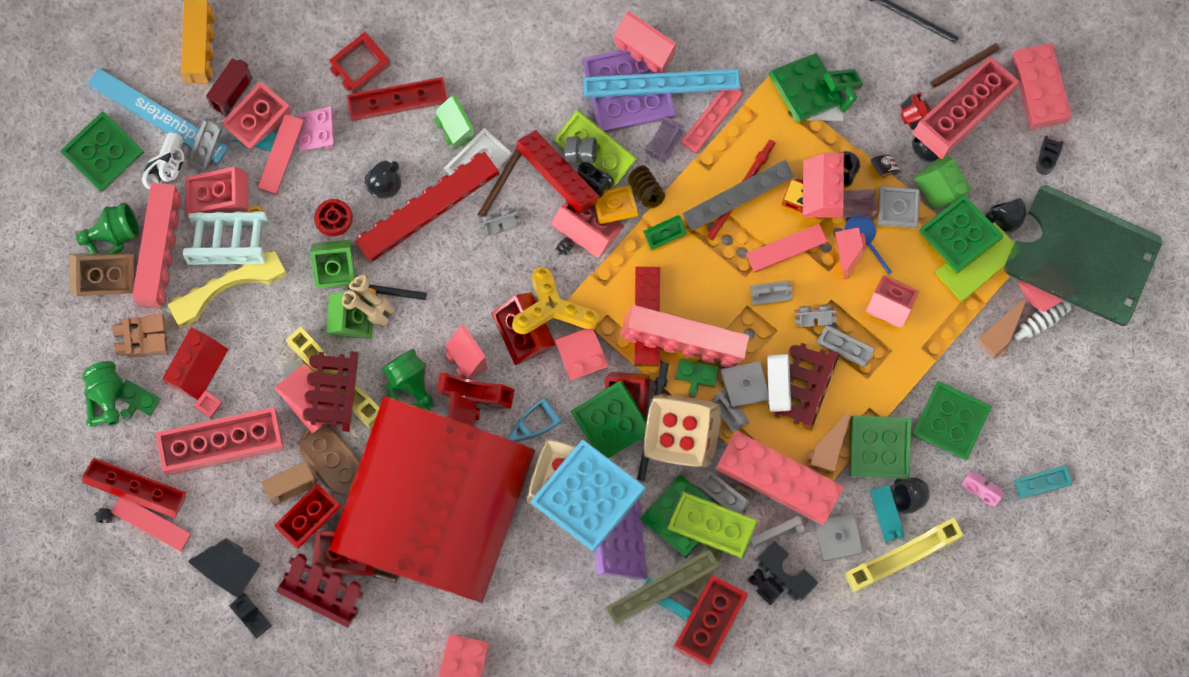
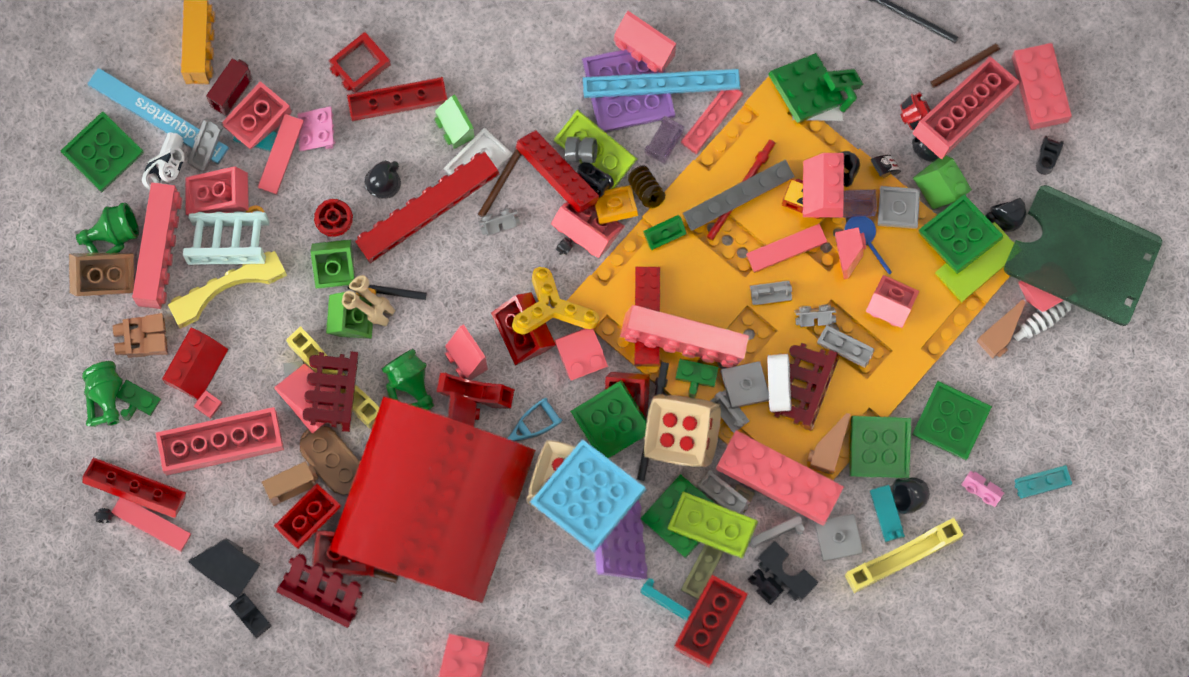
(662, 587): olive plate -> none

